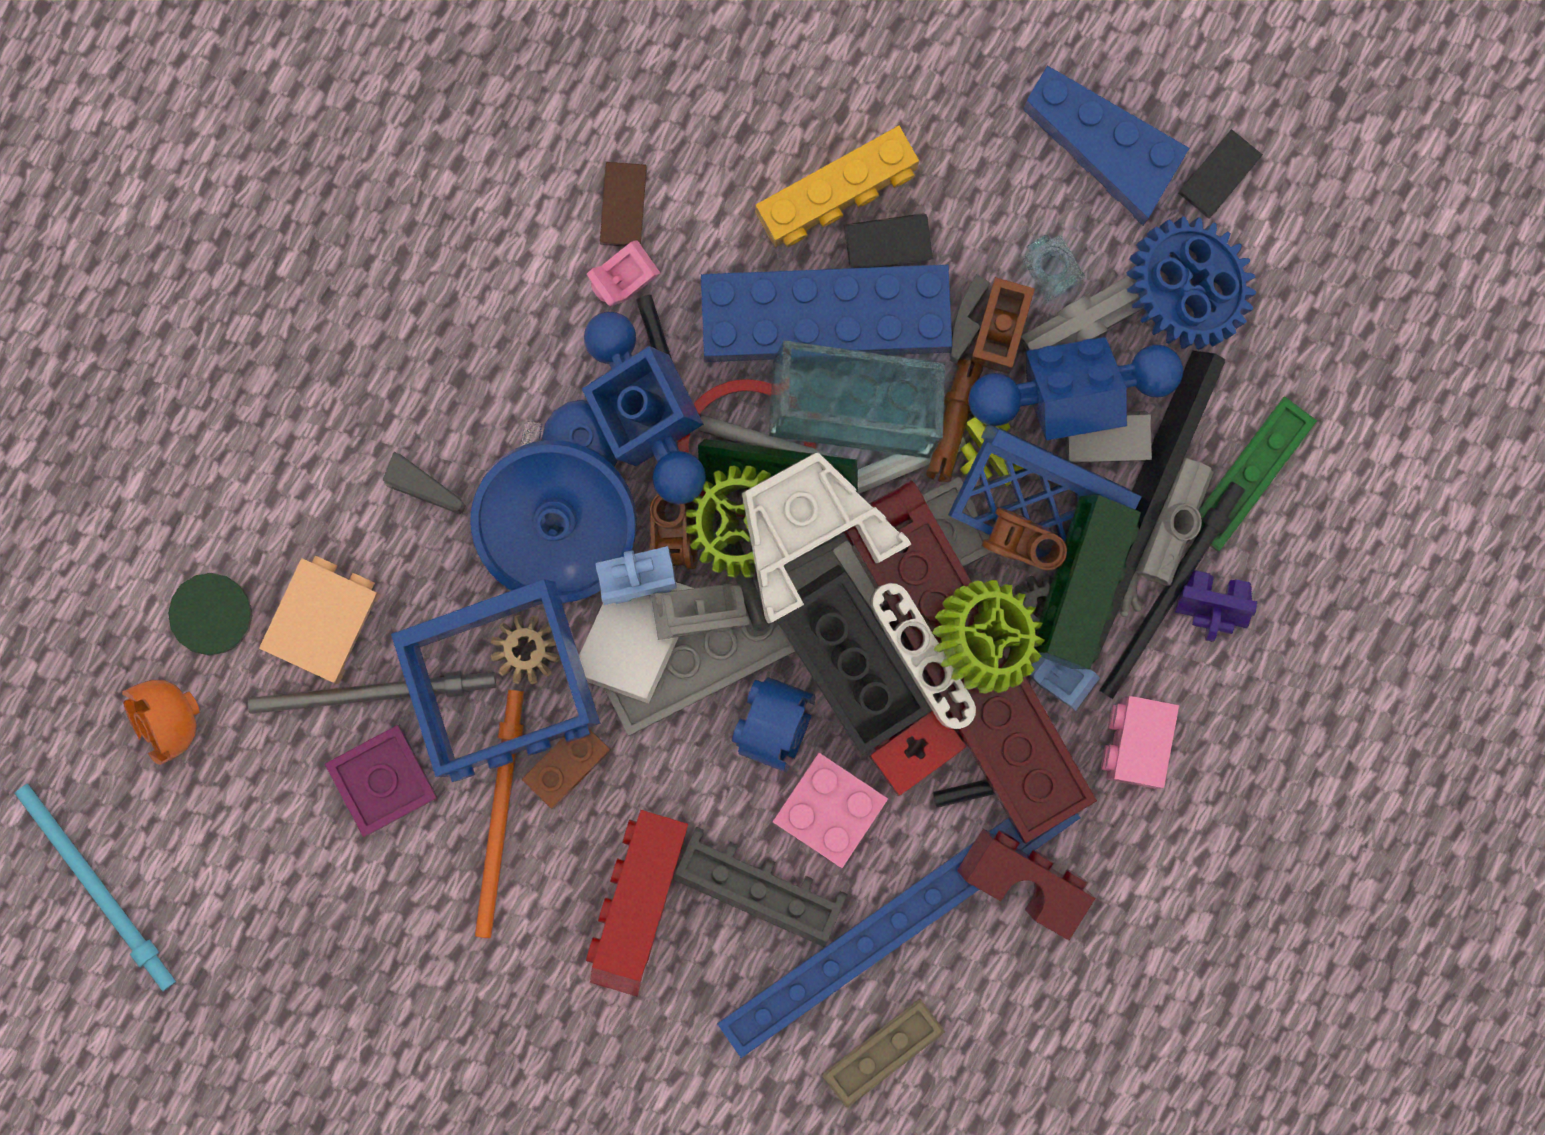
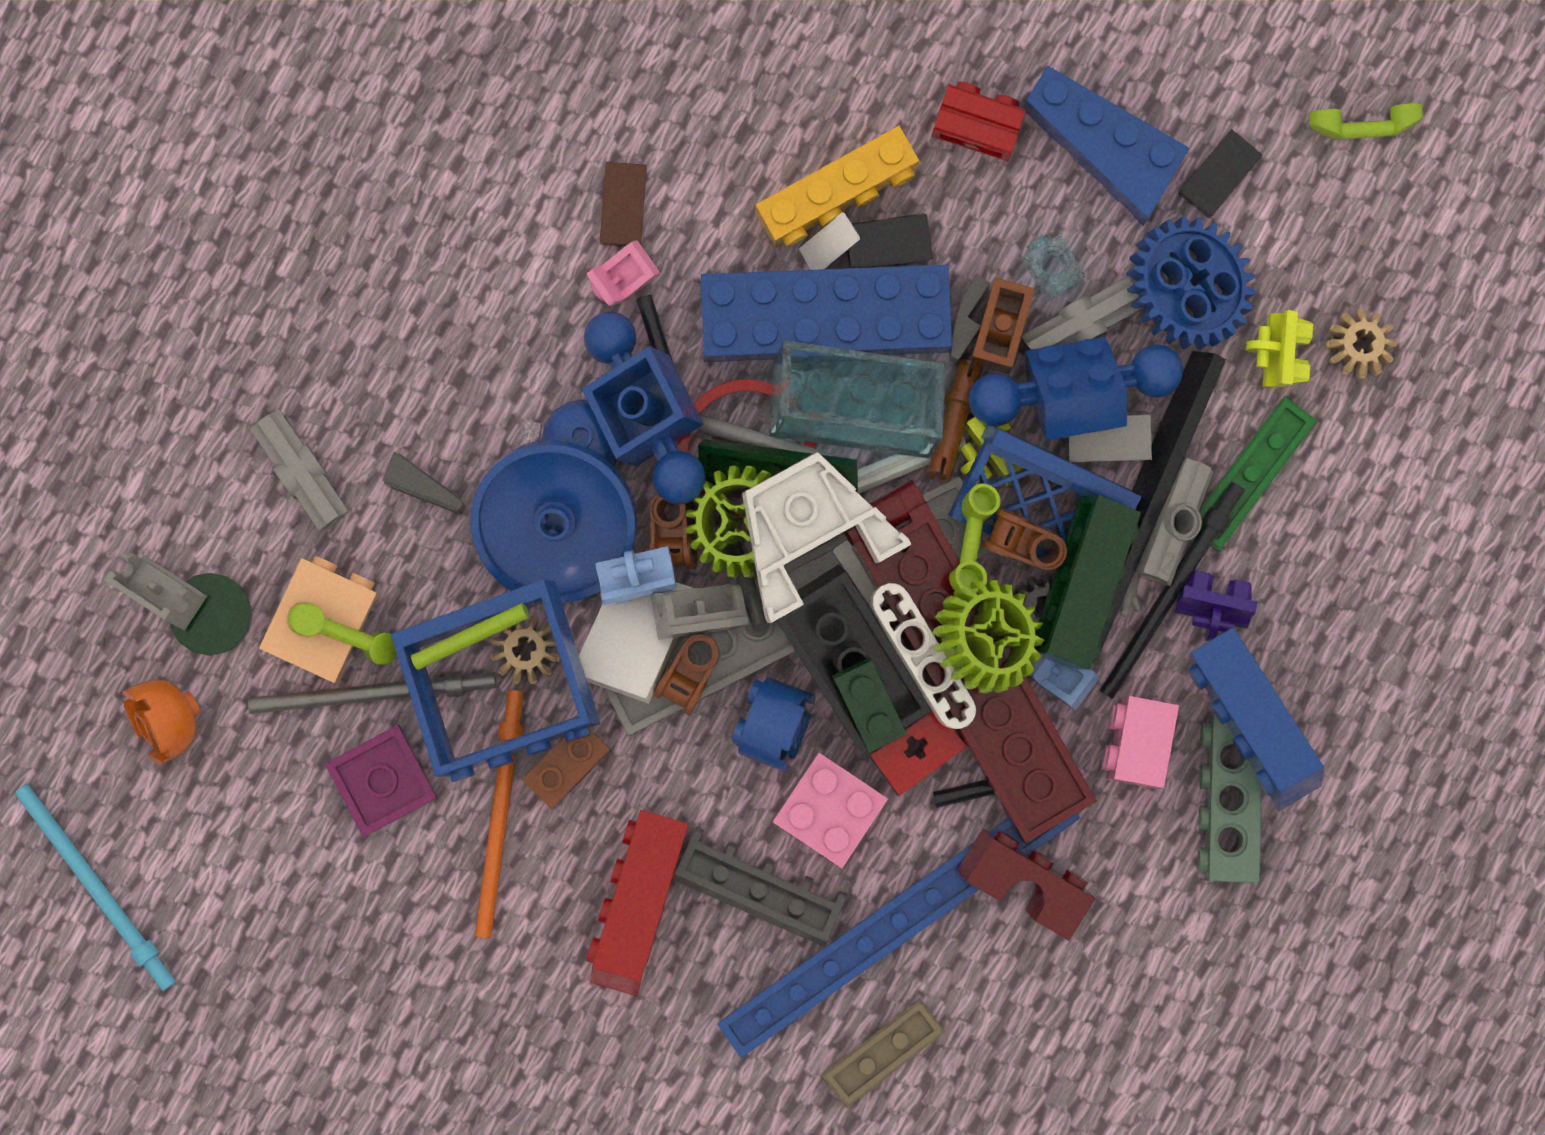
(157, 590): none -> light grey hinge
(299, 470): none -> light grey piece
(309, 620): none -> lime bar
(470, 636): none -> lime bar
(687, 675): none -> dark orange piece
(829, 243): none -> white sticker
(869, 705): none -> dark green plate
(976, 507): none -> lime bar
(979, 121): none -> red brick
(1245, 819): none -> sand green brick
(1257, 718): none -> blue wedge
(1277, 349): none -> neon yellow hips
(1329, 123): none -> lime bar
(1347, 337): none -> tan gear

